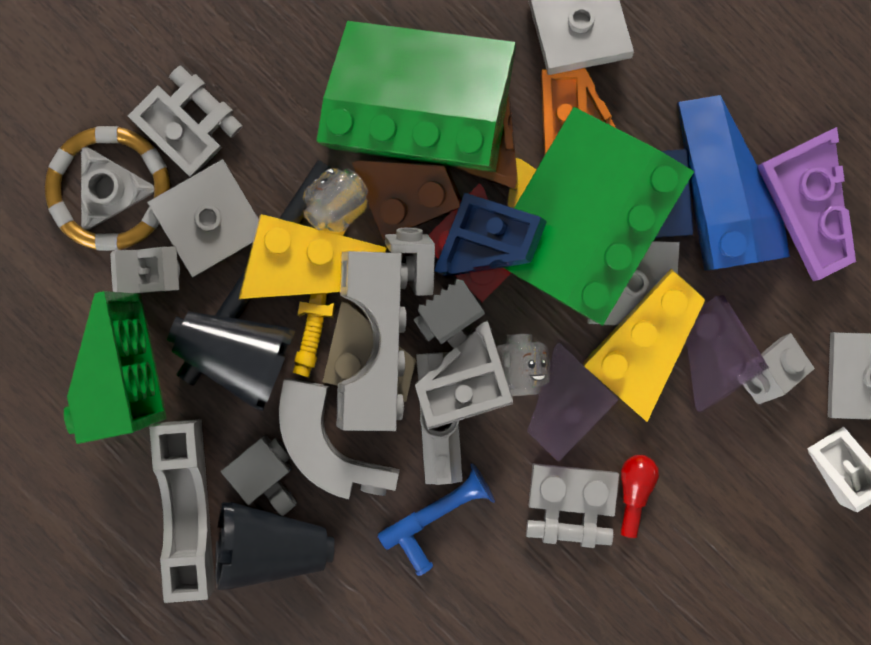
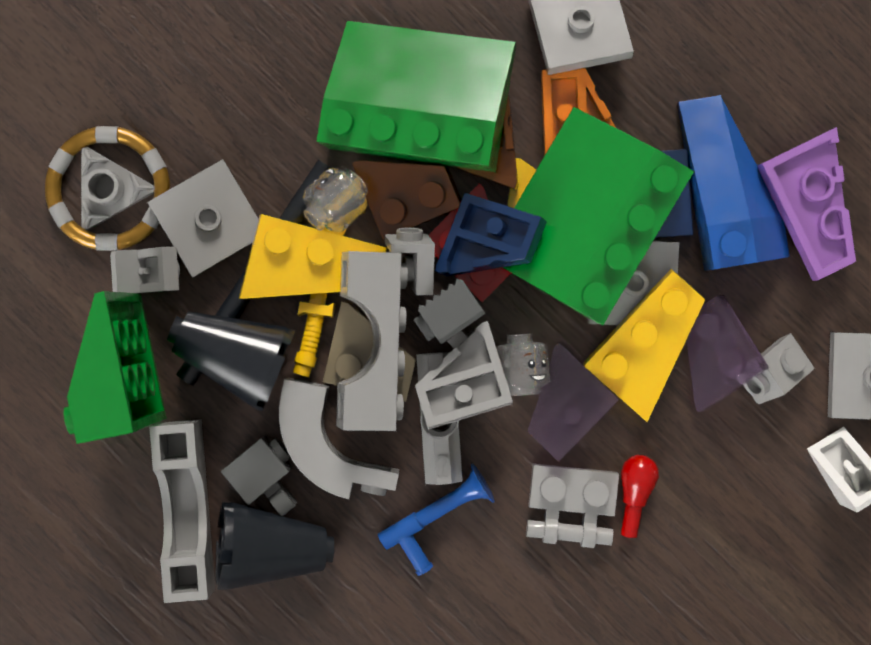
(176, 131): light grey plate -> none

